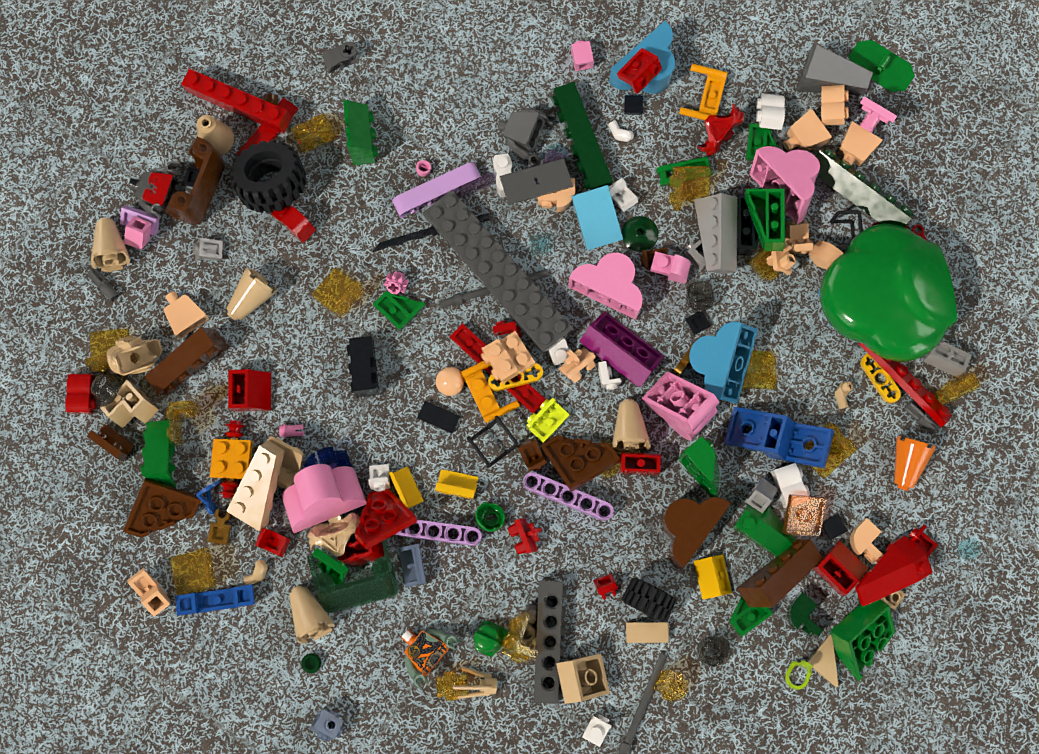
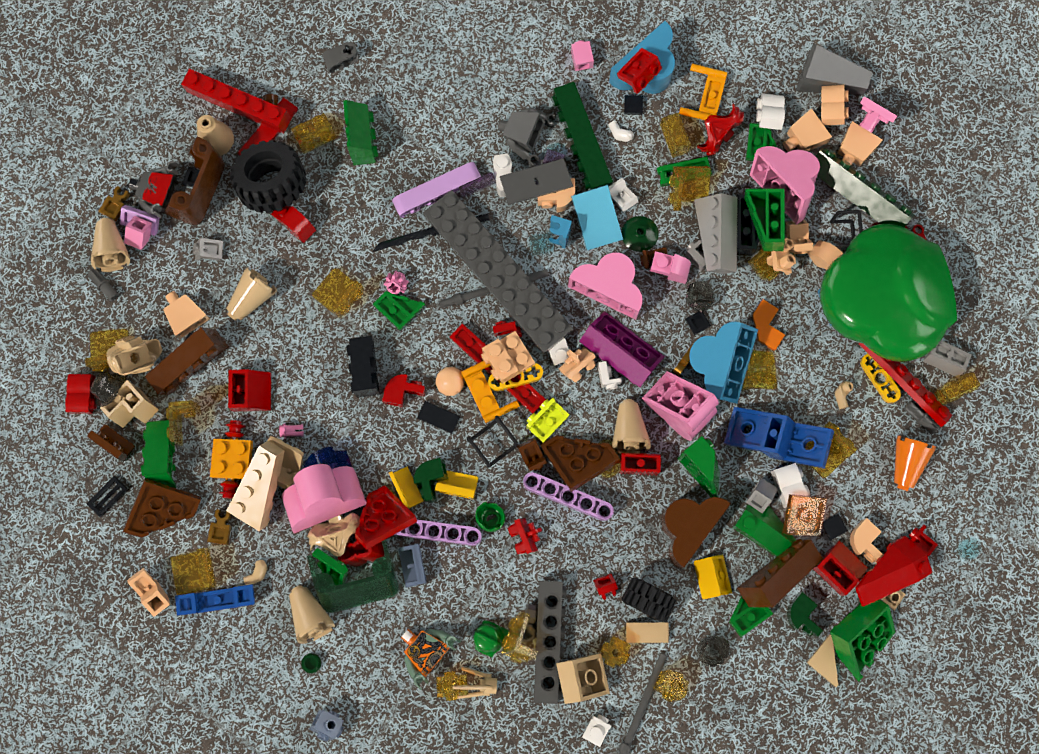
(112, 206): none -> pearl gold plate
(119, 484): none -> black tile
(210, 506): blue piece -> none
(272, 542): red bracket -> none
(379, 477): white bracket -> none
(397, 387): none -> red brick
(425, 166): bright pink hinge -> none
(427, 474): none -> dark green brick
(560, 227): none -> dark azure hinge
(622, 648): none -> clear yellow brick
(675, 135): none -> clear yellow brick
(766, 333): none -> orange tile
(804, 664): lime piece -> none
(887, 68): green shield -> none

